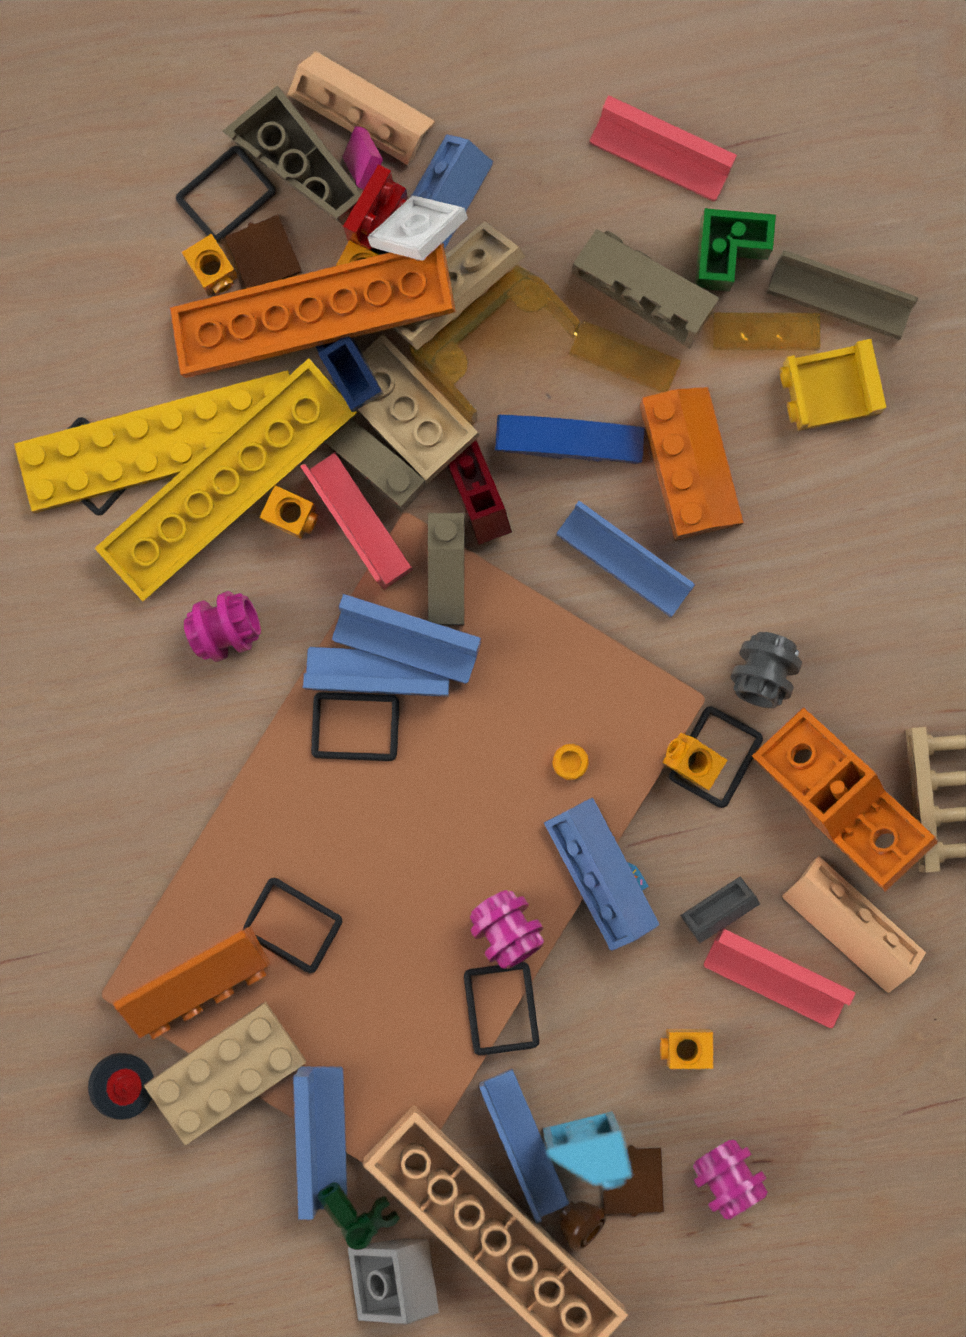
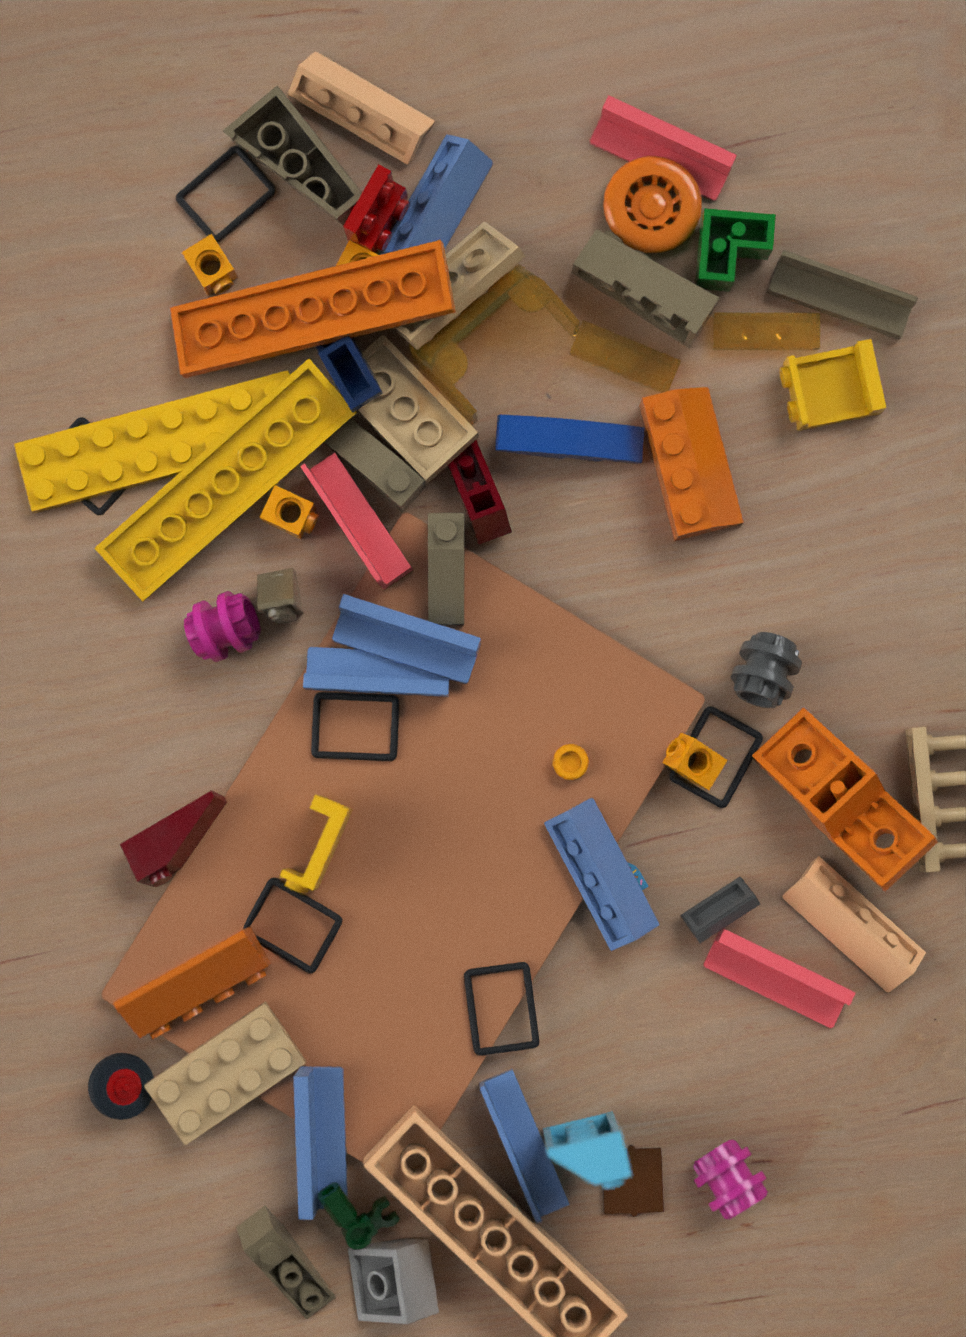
(170, 842): none -> dark red slope
(263, 252): reddish brown piece -> none
(279, 596): none -> dark tan slope
(284, 1262): none -> dark tan slope
(325, 848): none -> yellow panel
(361, 156): dark pink tile -> none
(417, 227): white tile -> none
(506, 929): dark pink piece -> none
(581, 1223): reddish brown cone -> none
(625, 559): medium blue panel -> none
(652, 204): none -> orange wheel
(703, 1052): light orange brick -> none

